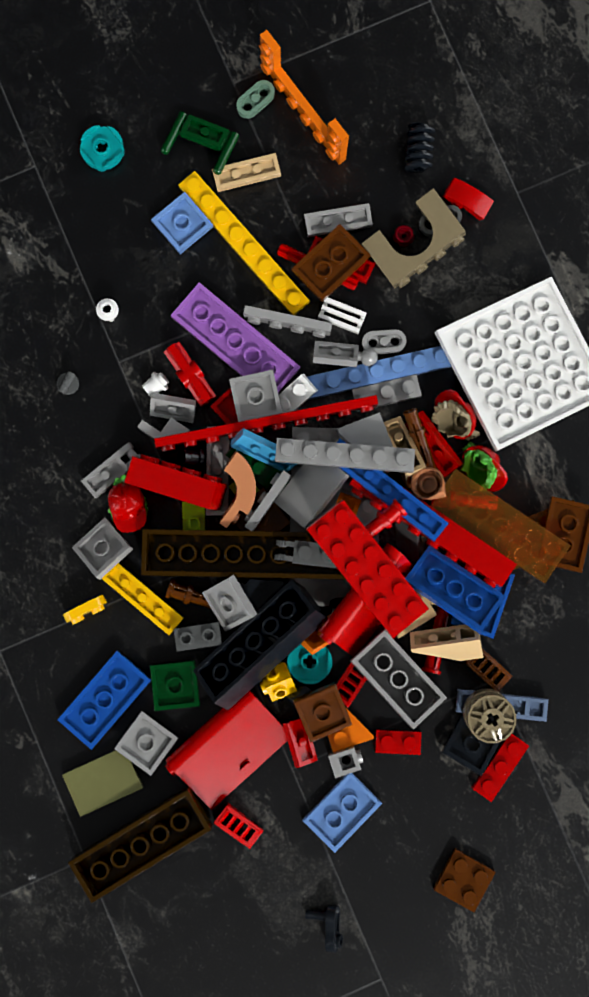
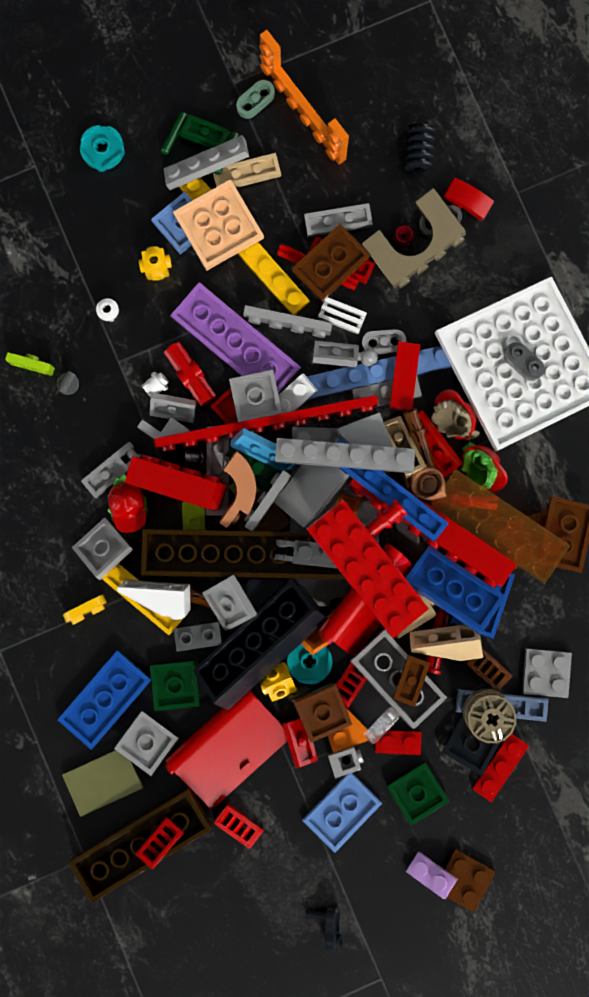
(30, 362): none -> lime plate
(144, 857): none -> red slope
(158, 270): none -> yellow brick
(160, 597): none -> white slope
(206, 162): none -> light grey plate
(218, 225): none -> light nougat plate
(382, 725): none -> clear beam
(404, 376): none -> red tile
(411, 680): none -> reddish brown plate
(417, 793): none -> dark green plate
(431, 875): none -> lavender plate
(523, 363): none -> dark grey plate
(546, 673): none -> light grey plate

